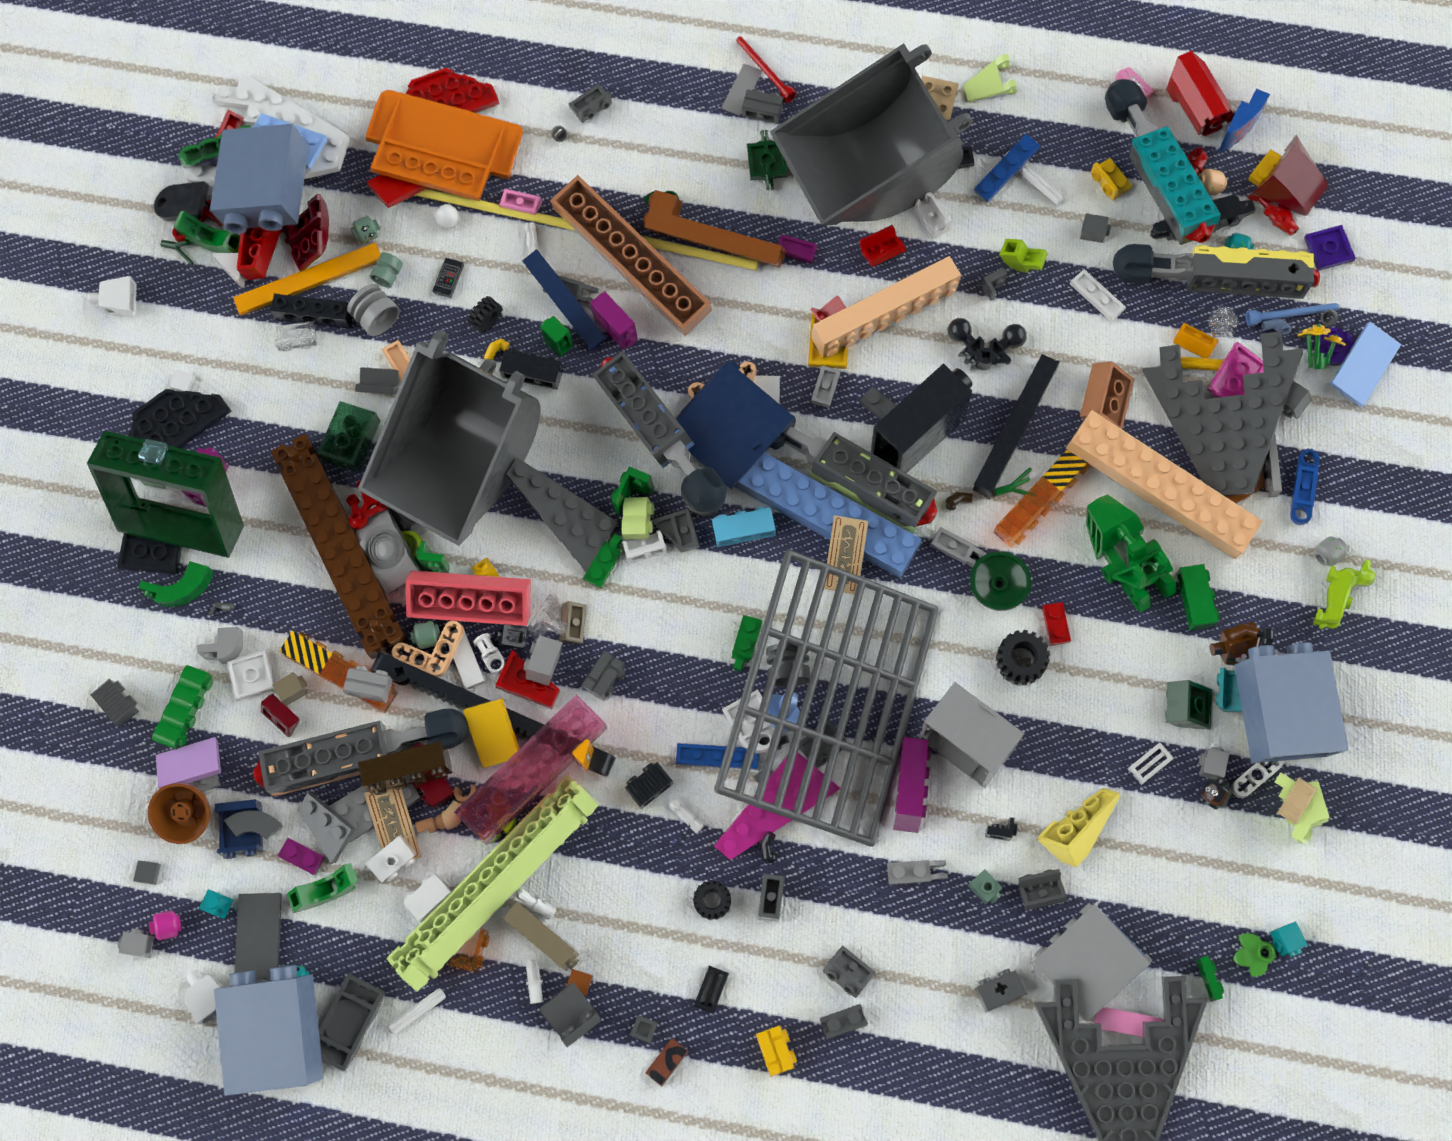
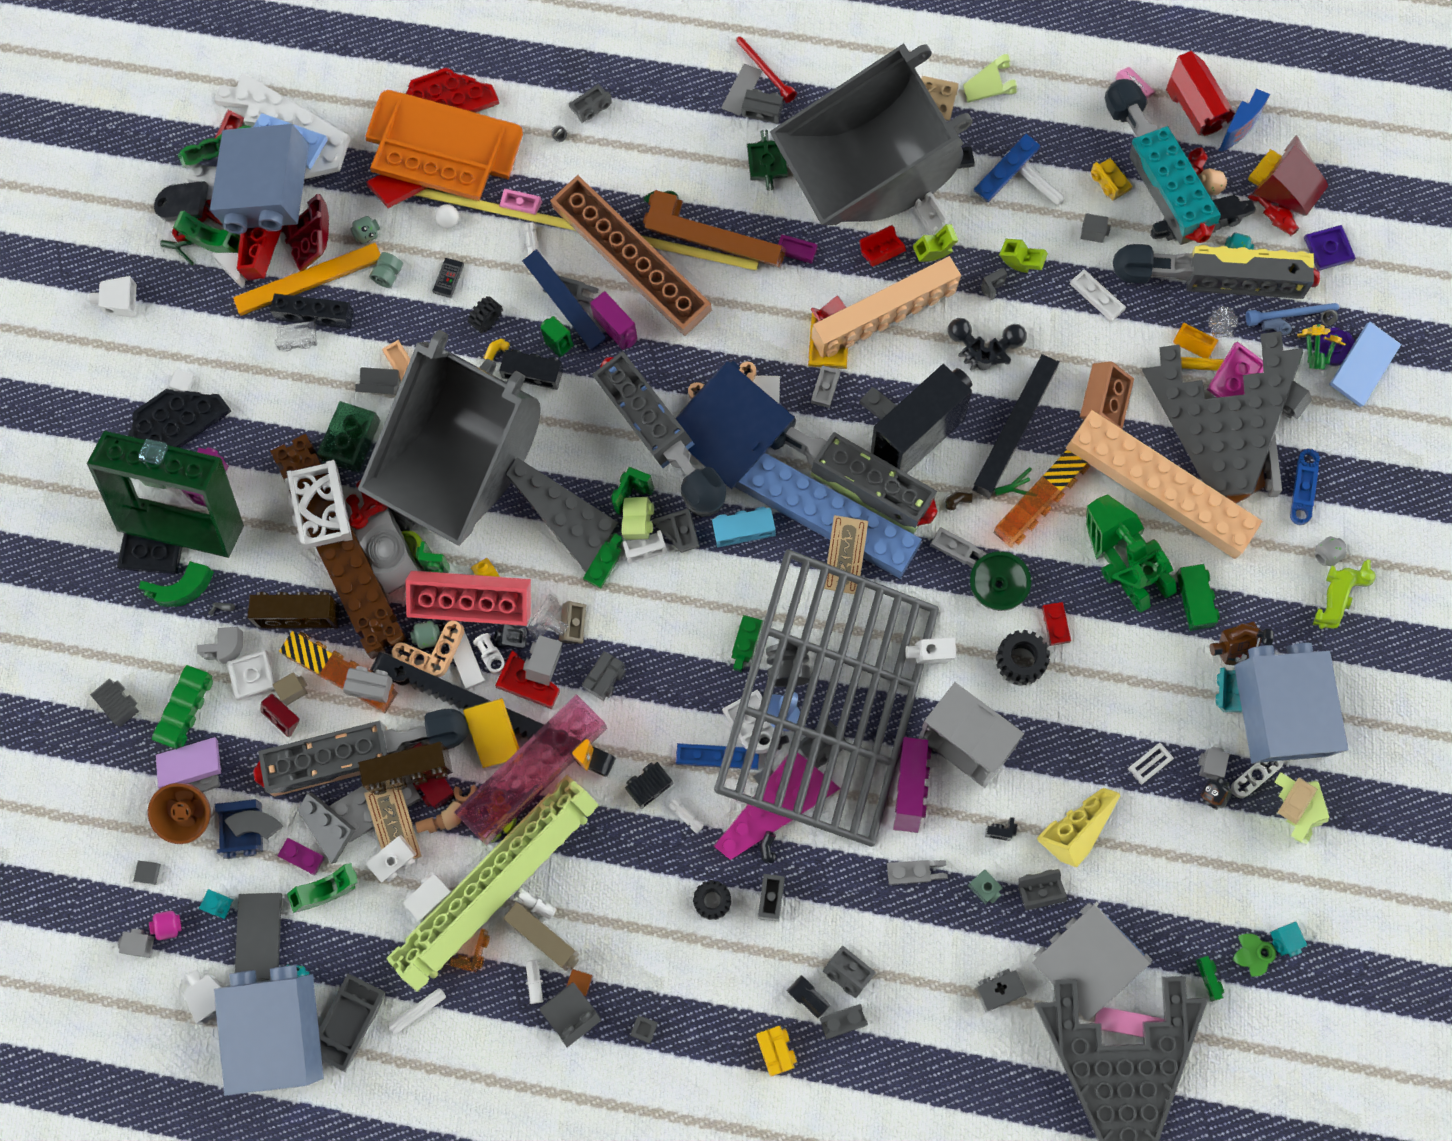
(293, 611): none -> dark brown brick
(339, 522): none -> white fence
(373, 310): light grey wheel -> none
(666, 1062): slope -> none
(717, 972): black tile -> none
(804, 993): none -> black piece
(936, 246): none -> lime brick
(940, 650): none -> white torso
(1188, 705): slope -> none

